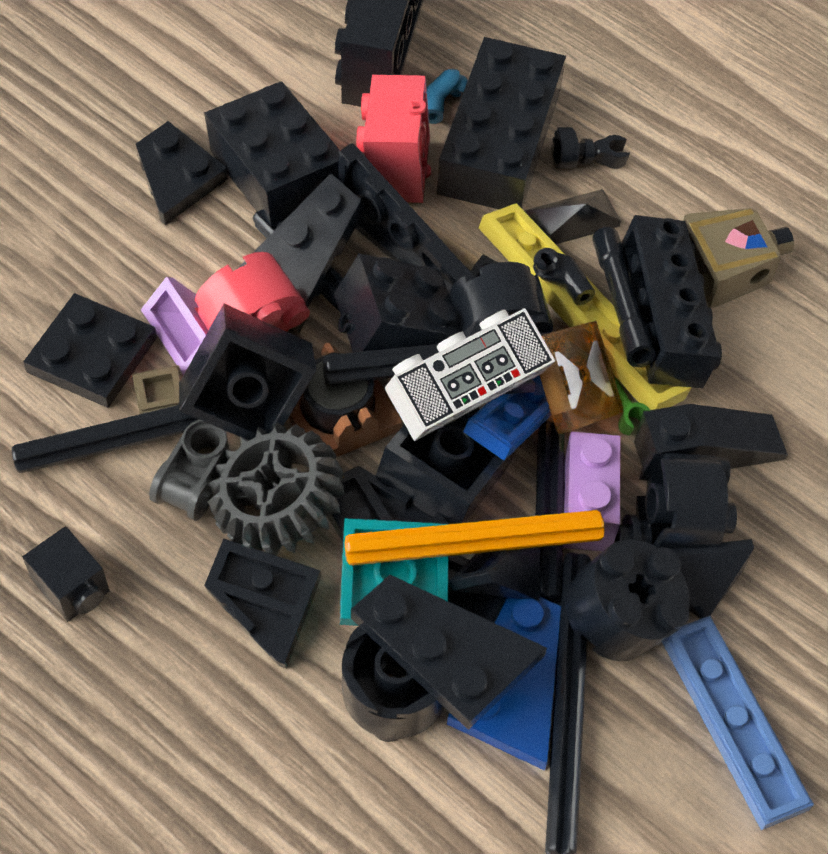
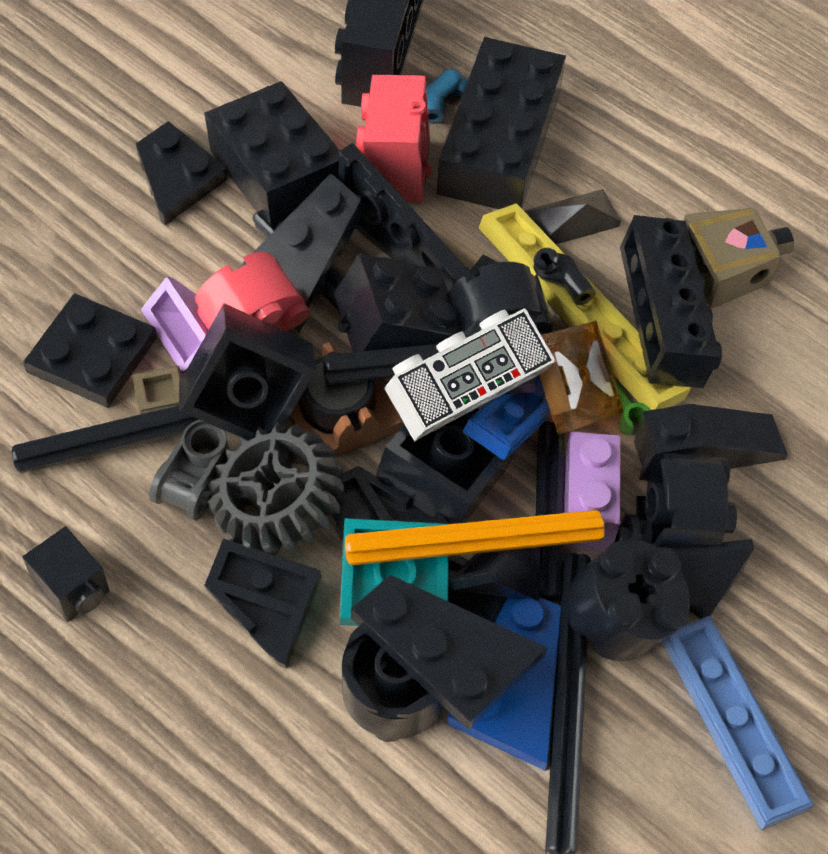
(567, 150): black piece -> none
(633, 329): black piece -> none

